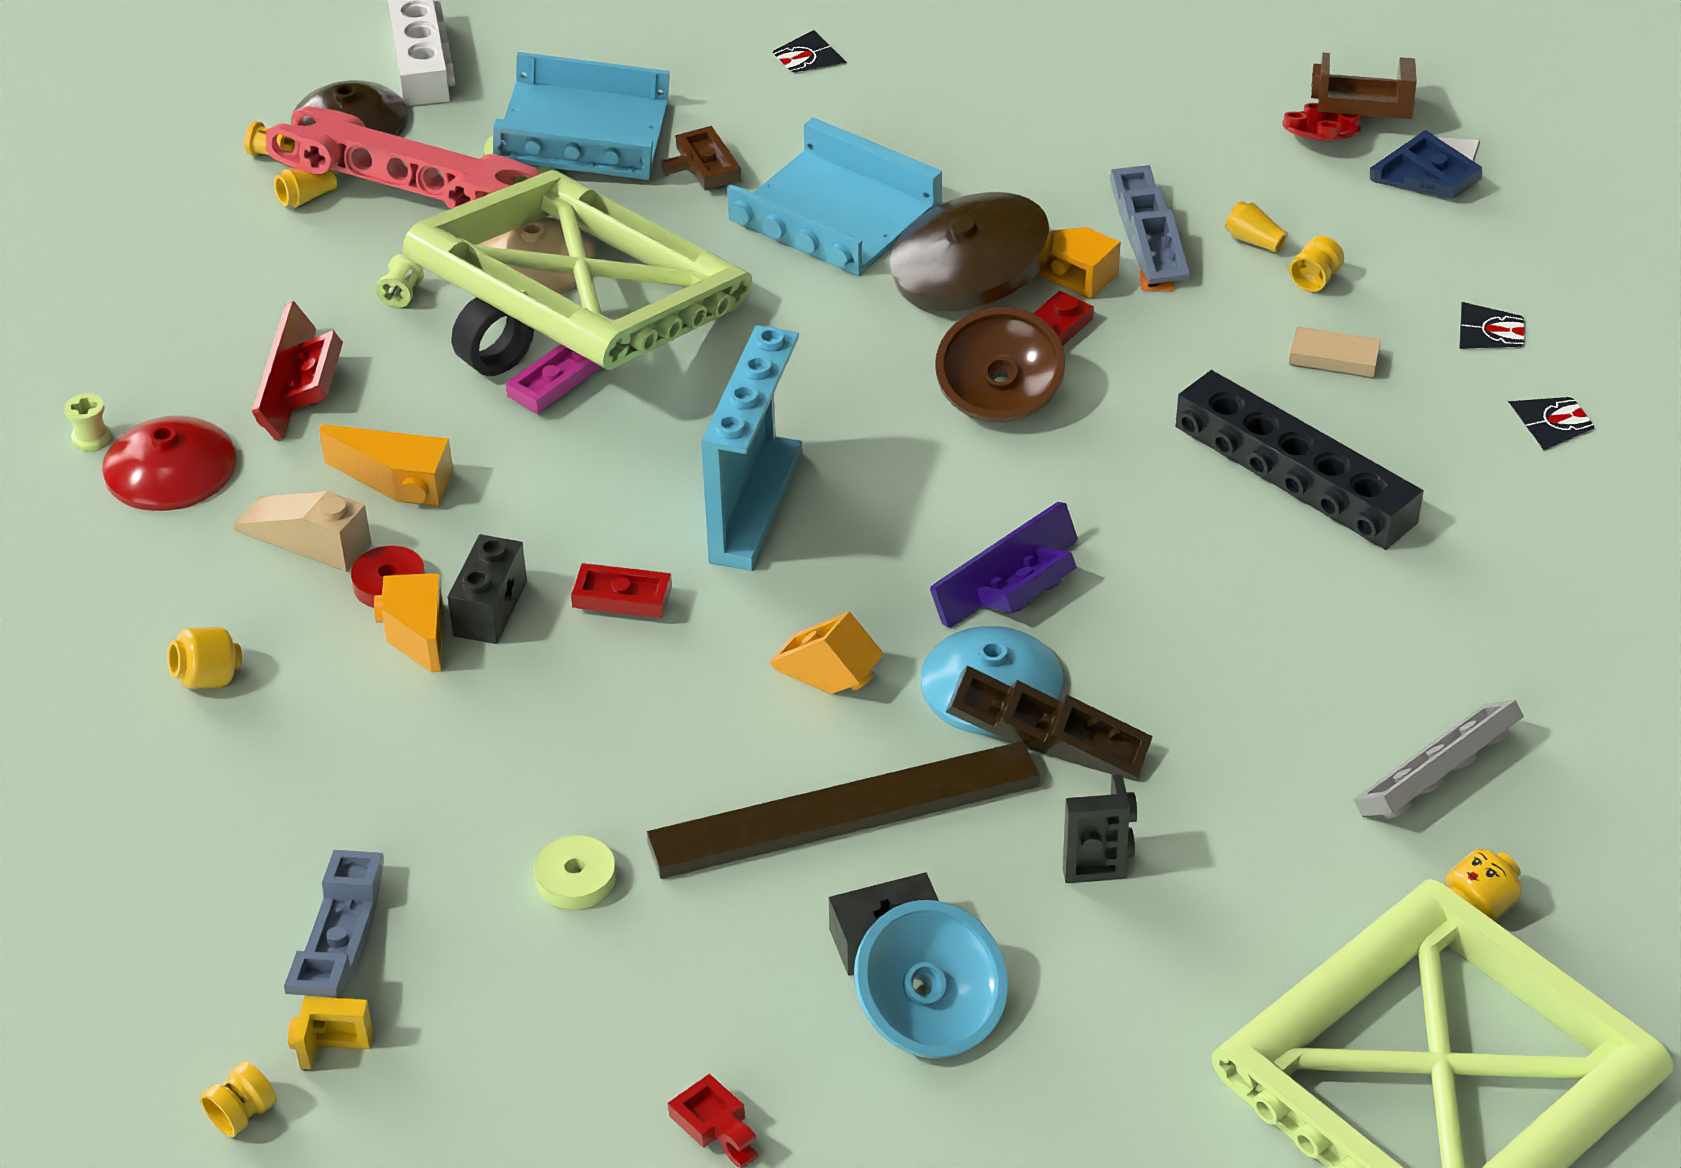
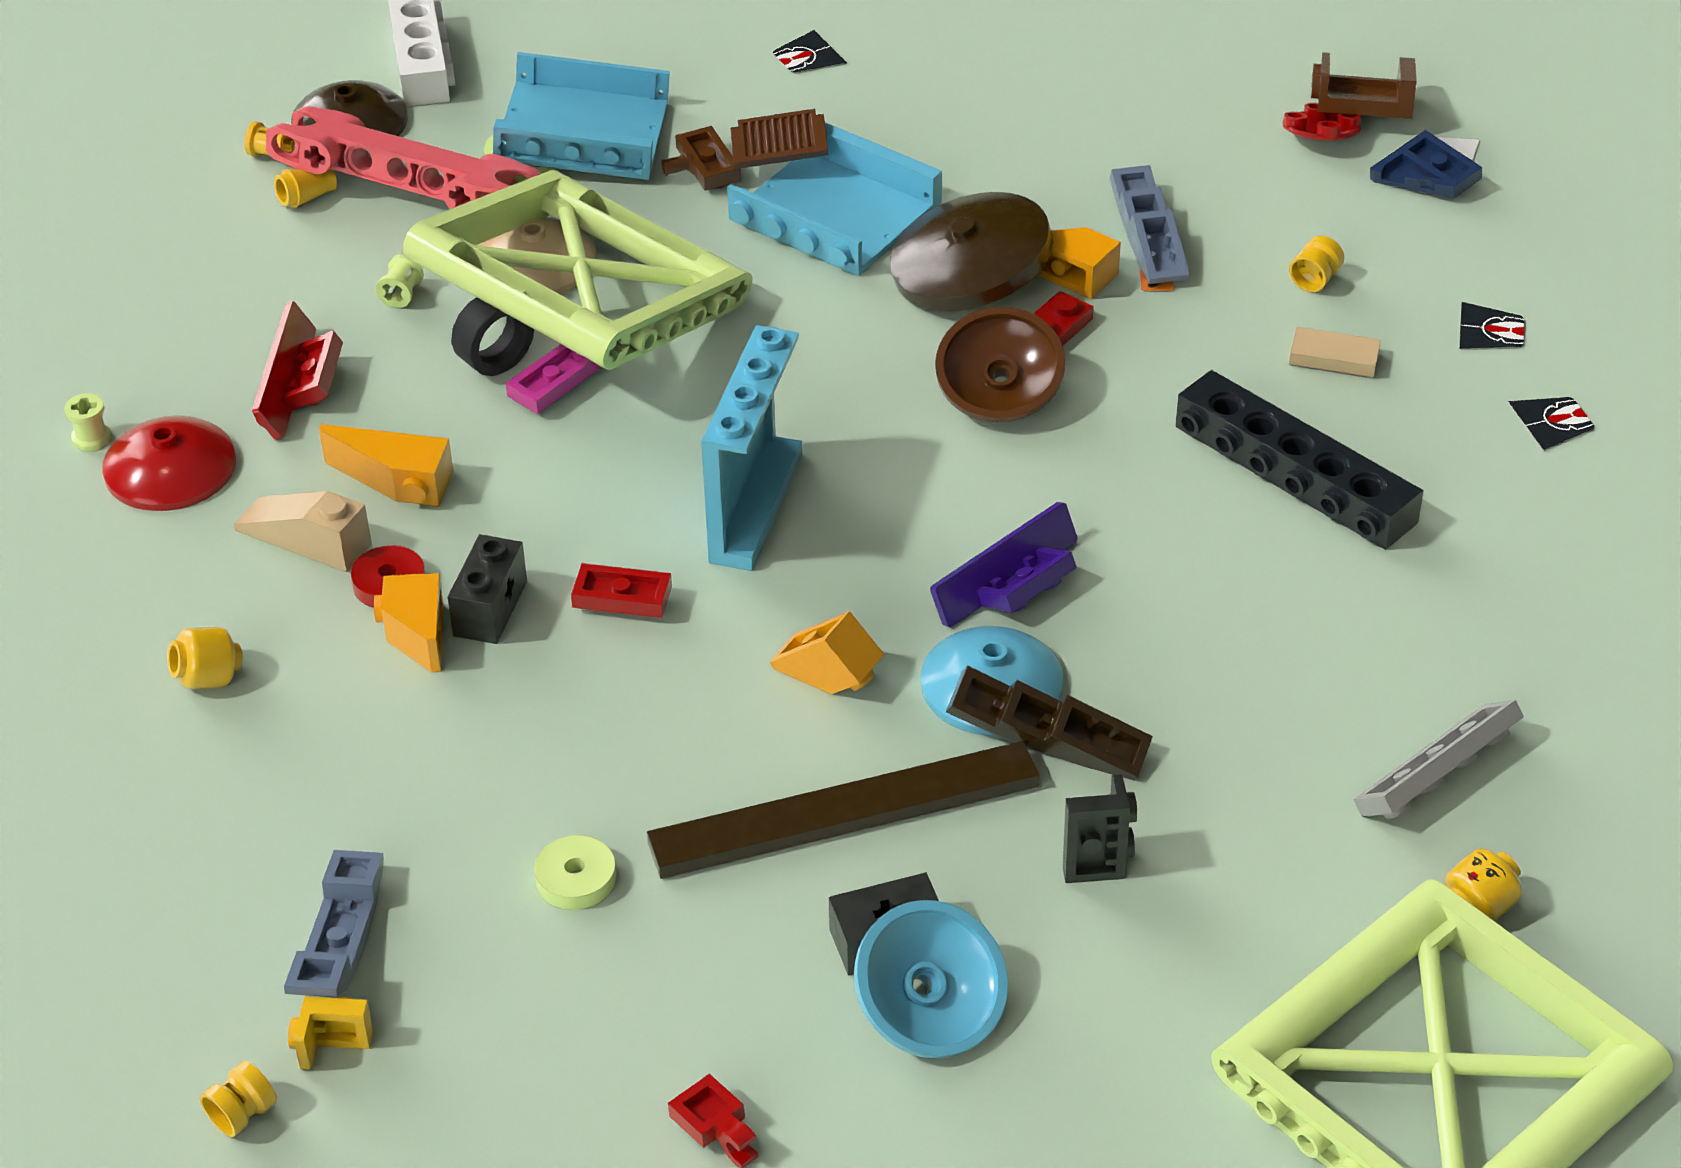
(779, 138): none -> reddish brown window
(1253, 226): yellow cone -> none

